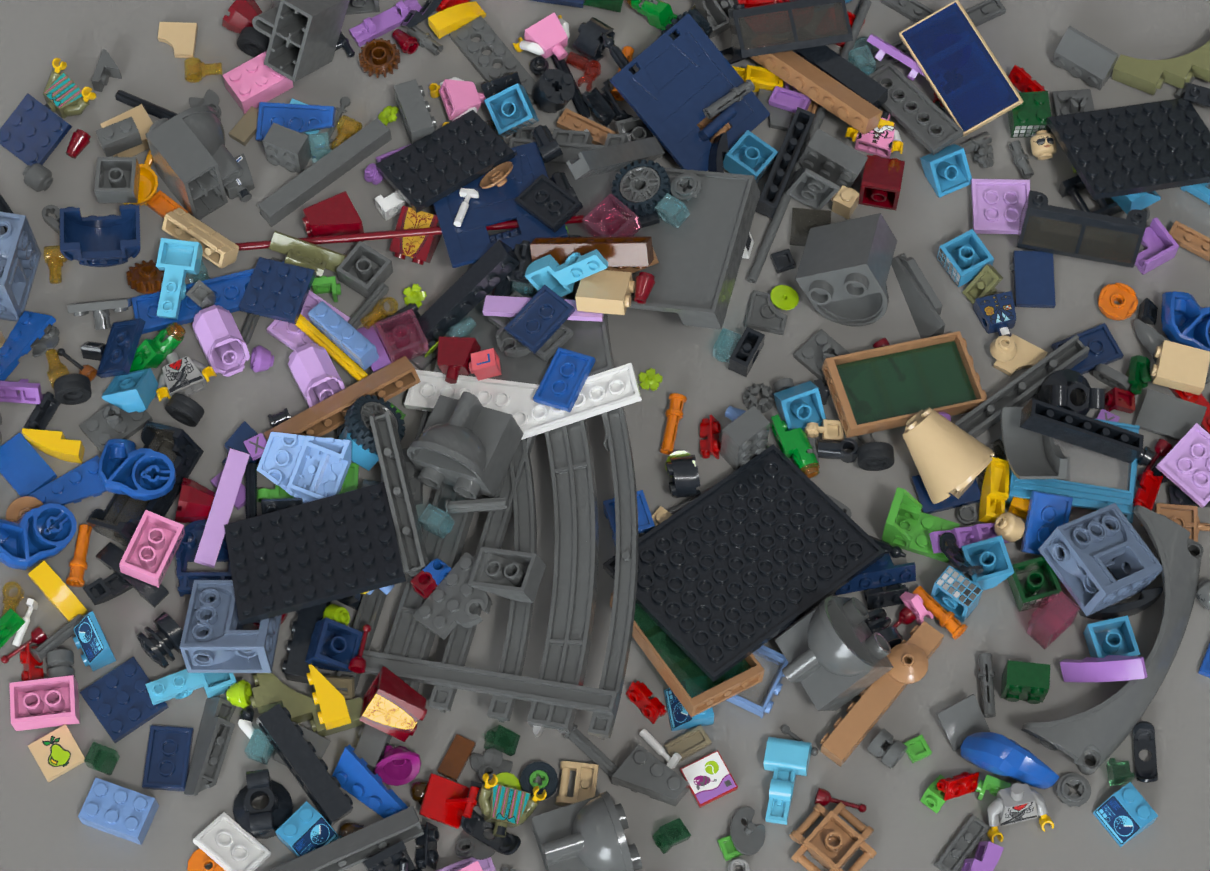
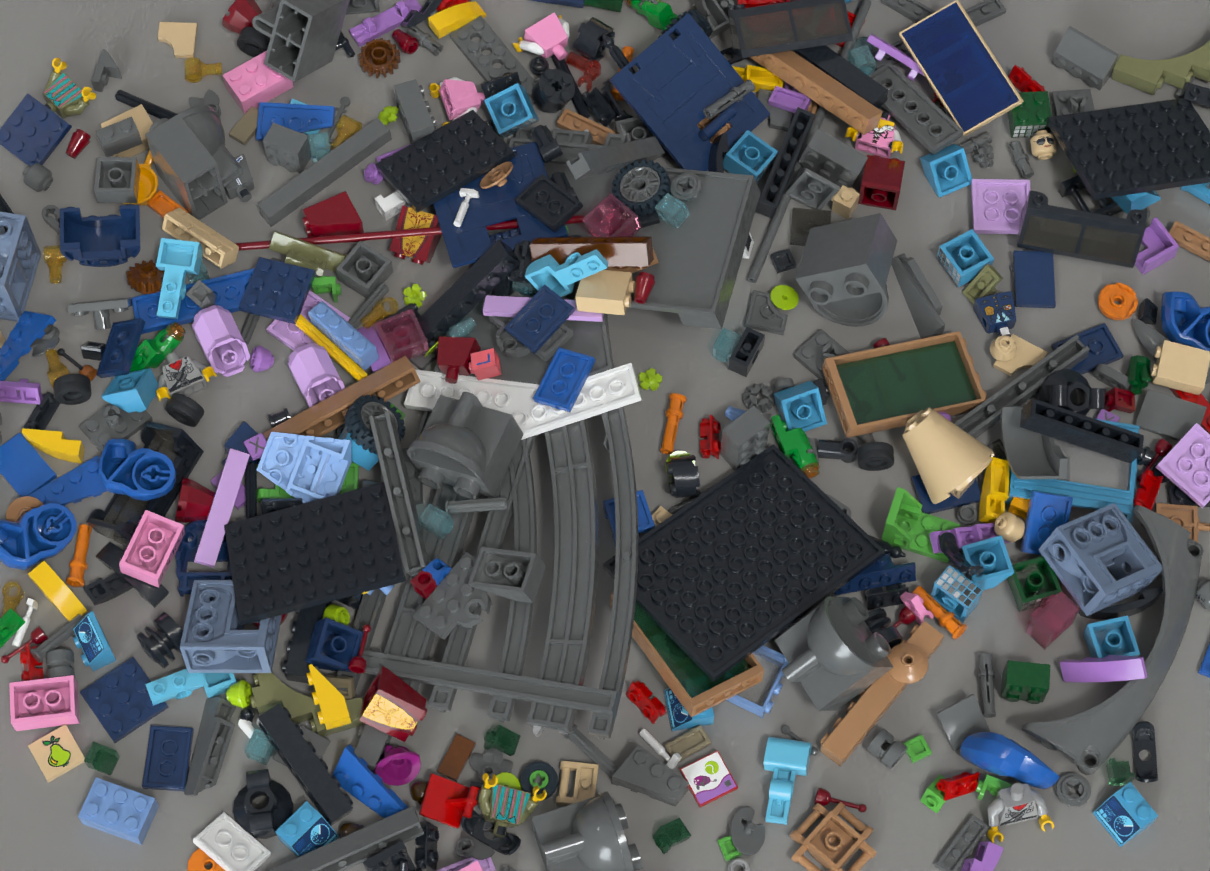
(830, 430): tan plate -> none

